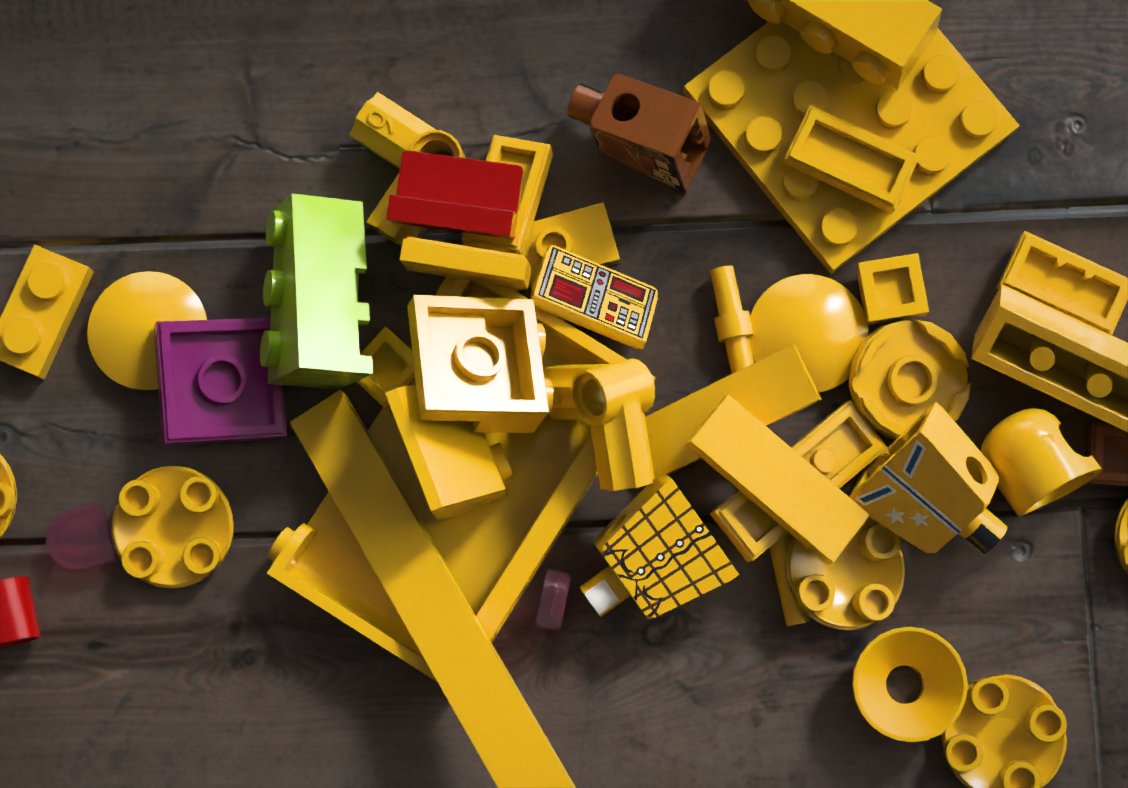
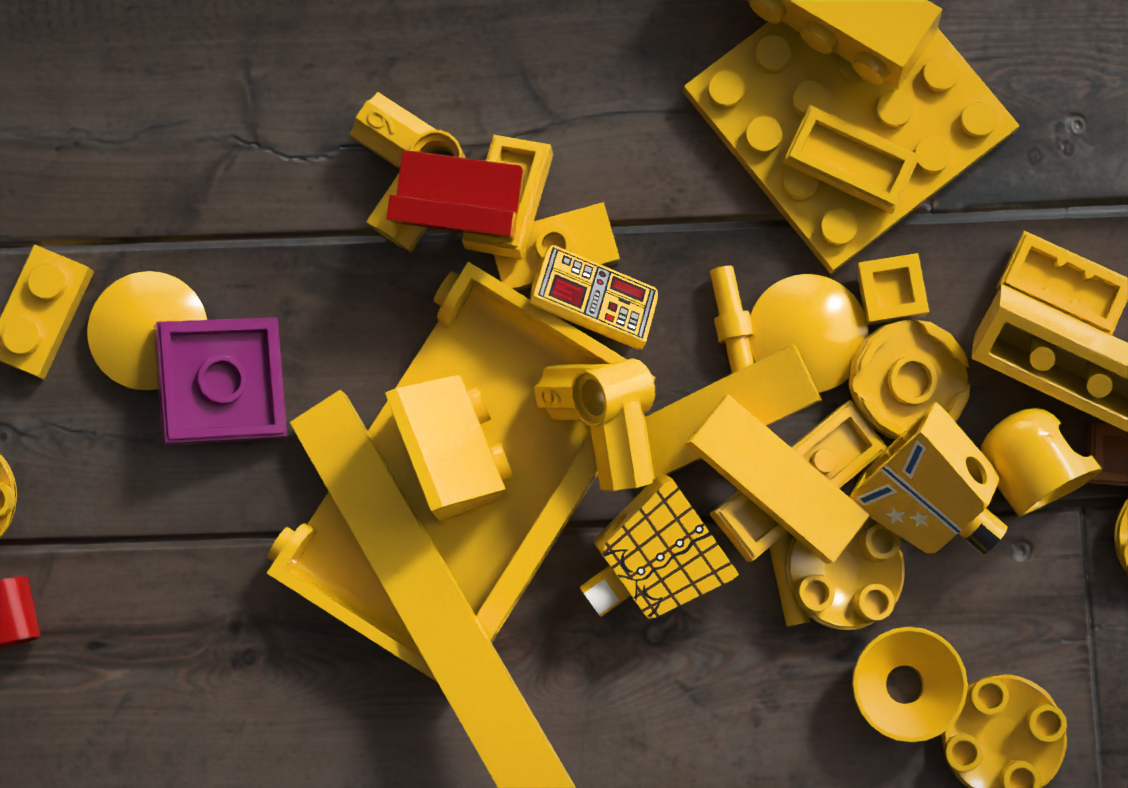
(81, 538): clear pink tile -> none
(172, 527): yellow dish -> none
(315, 293): wedge -> none
(391, 366): yellow tile -> none
(465, 262): yellow tile -> none
(479, 362): plate -> none
(553, 603): clear pink tile -> none
(645, 128): dark orange torso -> none

